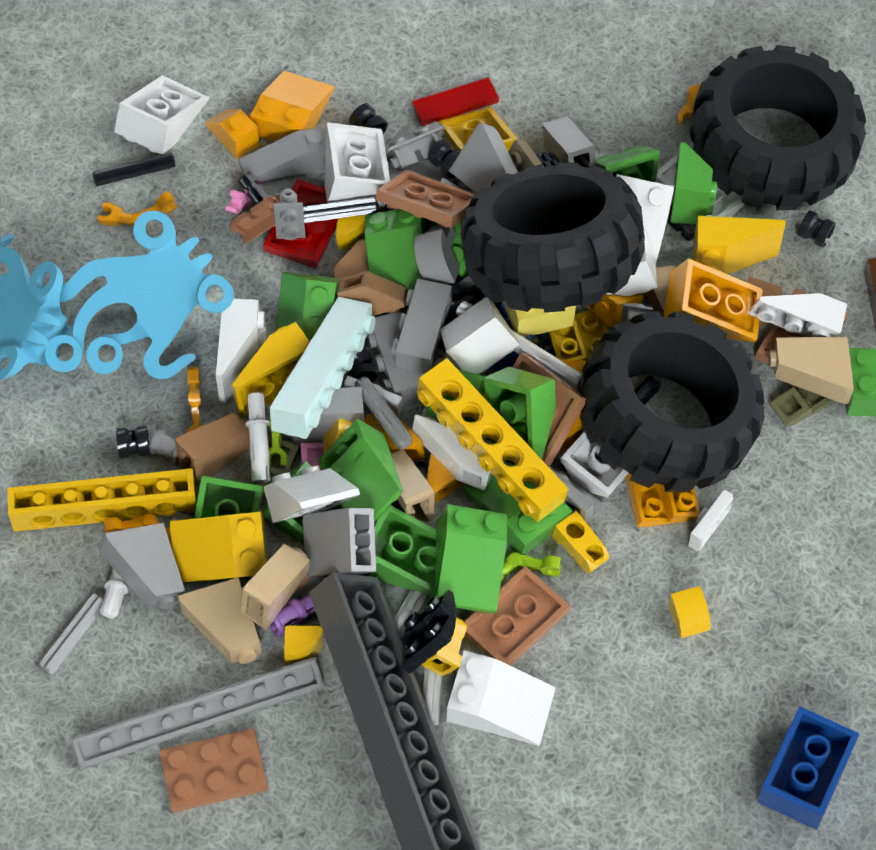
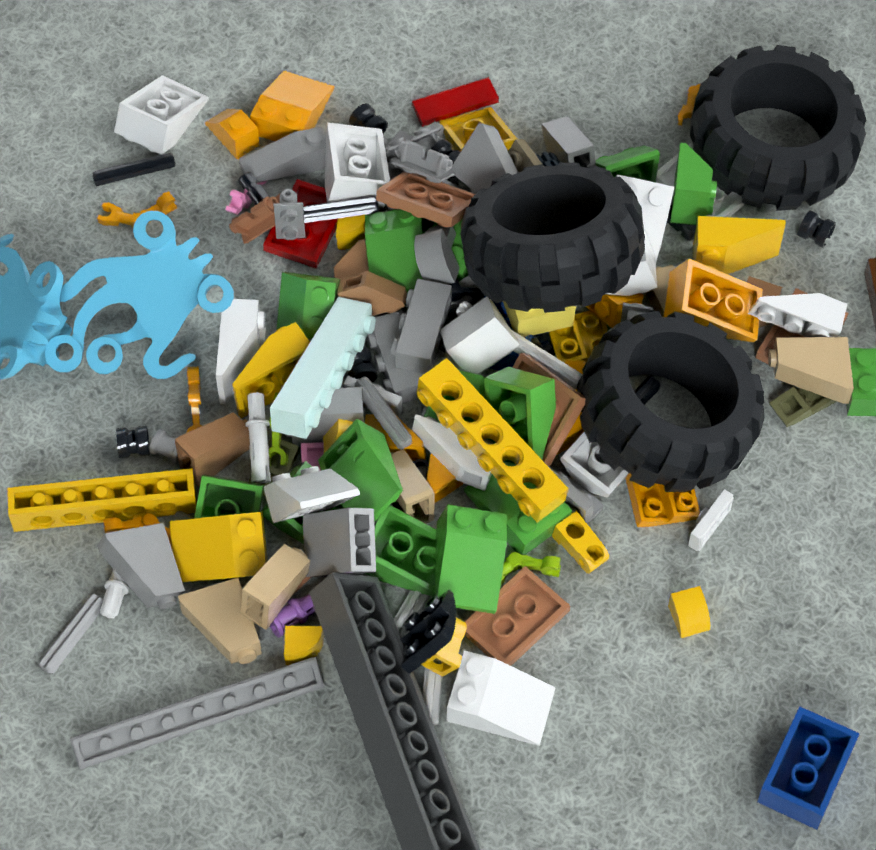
(213, 770): nougat plate -> none
(434, 167): none -> light grey hinge

